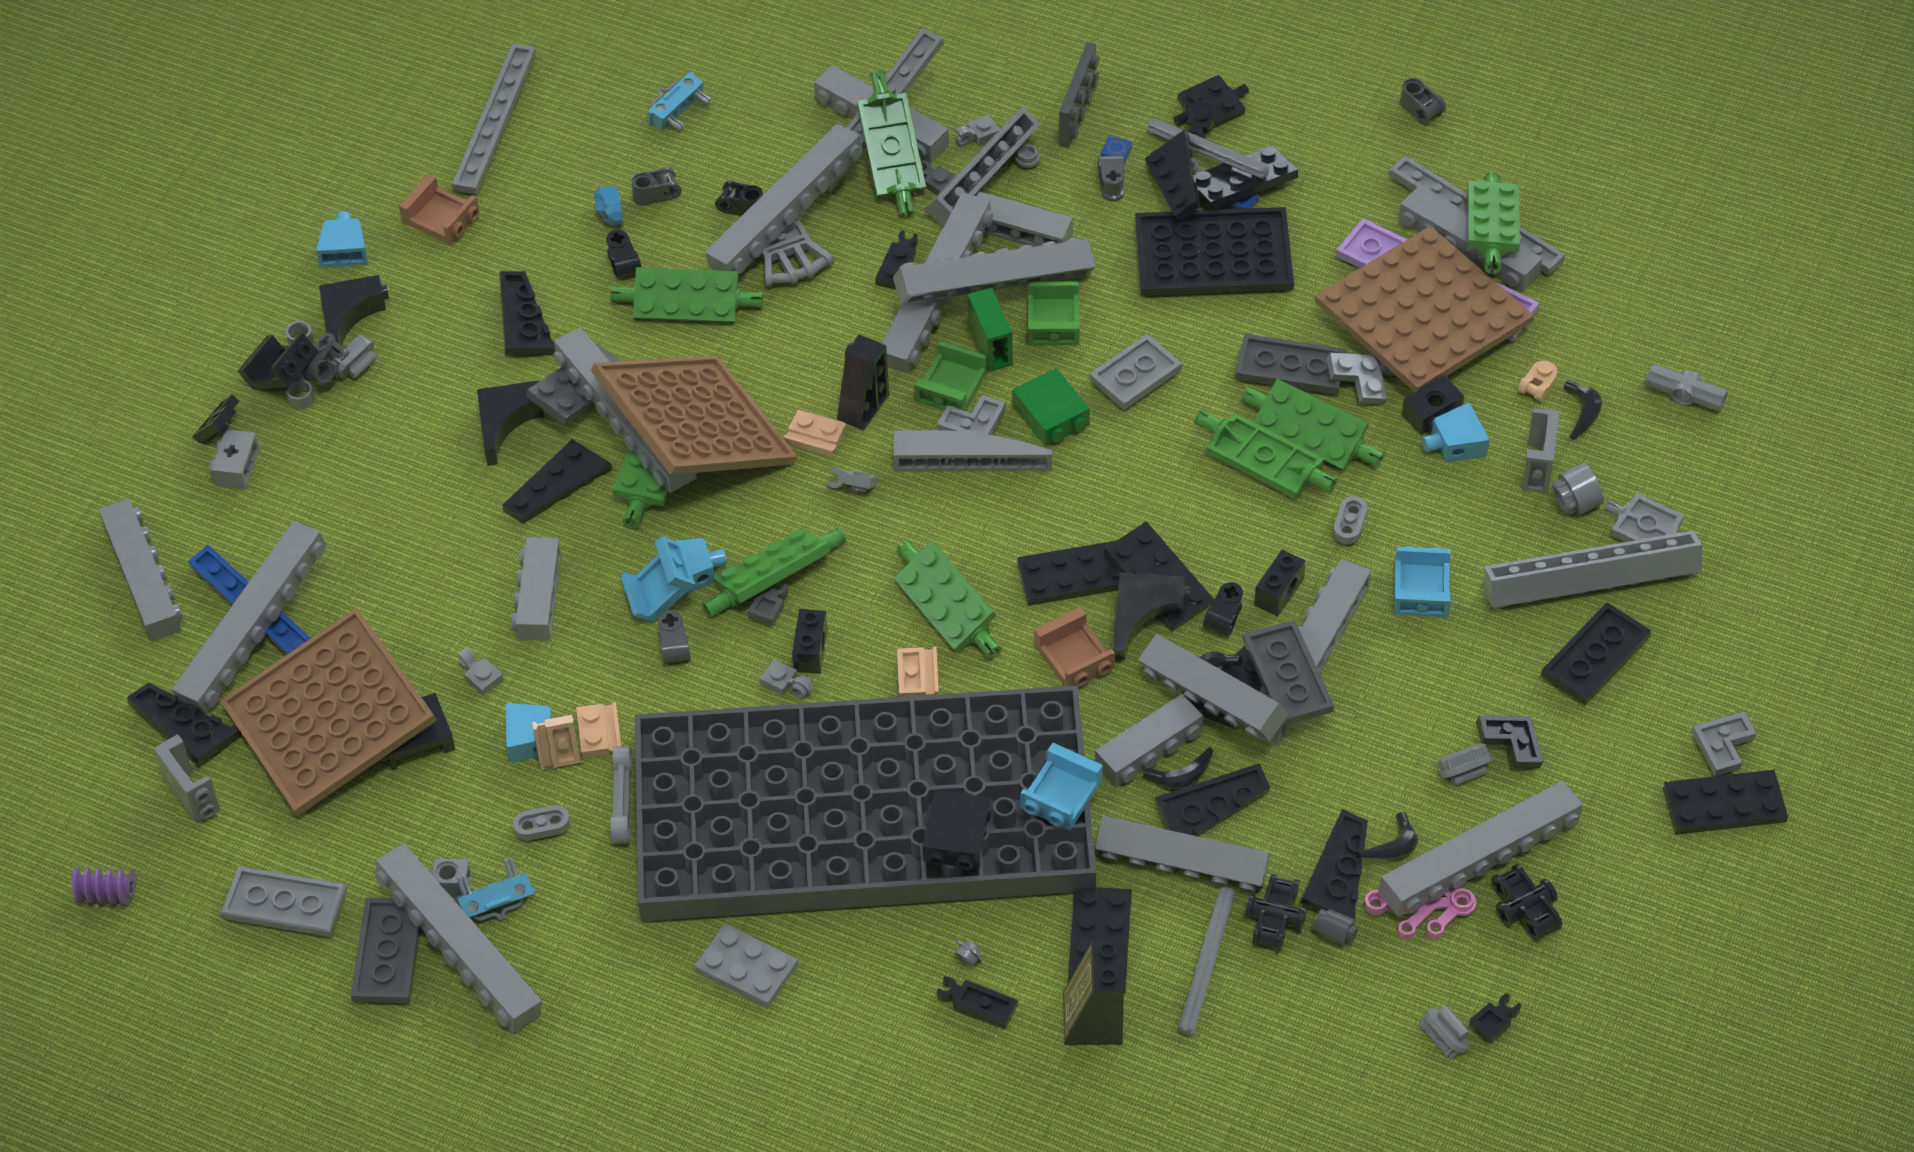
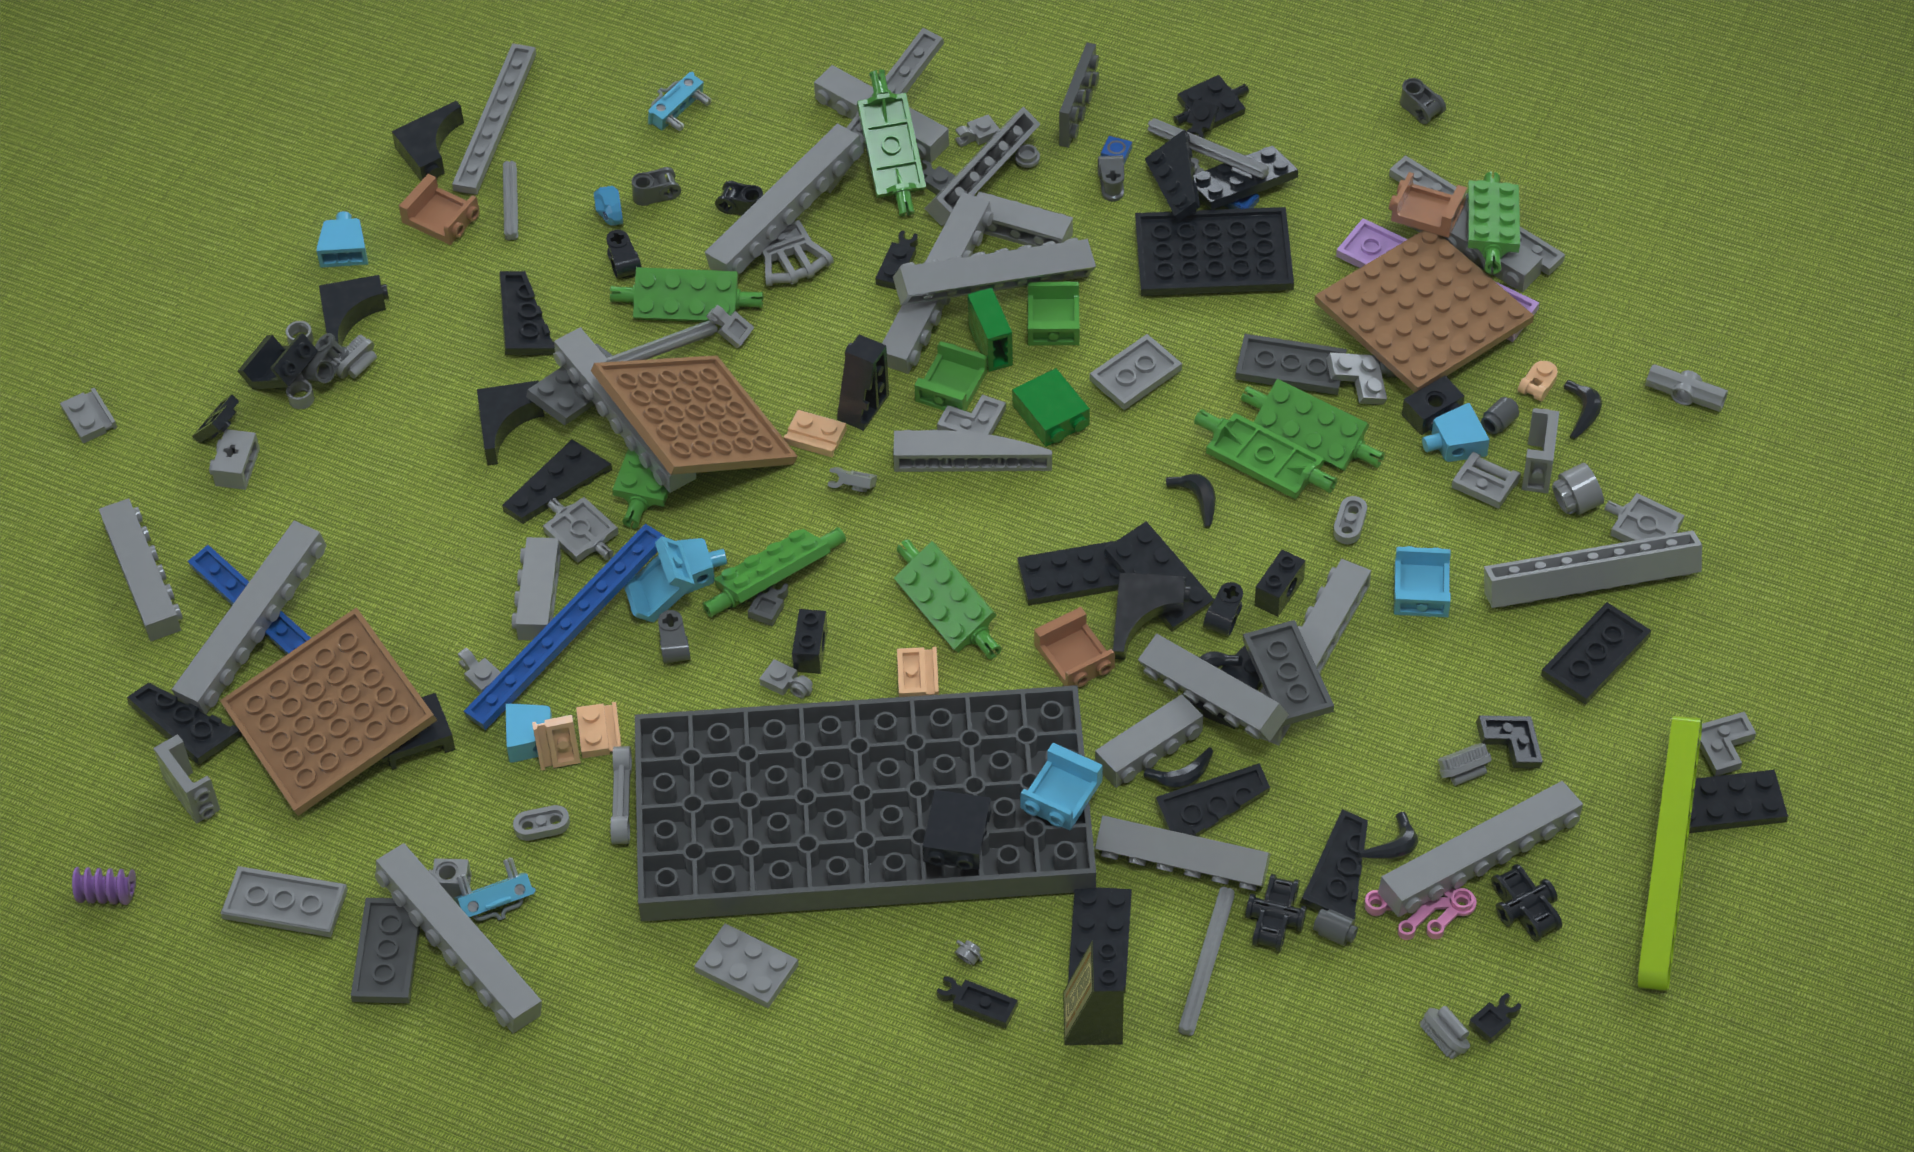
(88, 415): none -> light grey plate
(422, 139): none -> black arch
(510, 200): none -> light grey axle
(563, 628): none -> blue plate
(580, 529): none -> light grey plate
(667, 343): none -> light grey axle
(734, 327): none -> light grey plate
(1203, 490): none -> black piece
(1426, 207): none -> nougat panel
(1483, 485): none -> light grey plate
(1500, 415): none -> dark grey brick
(1670, 854): none -> lime beam

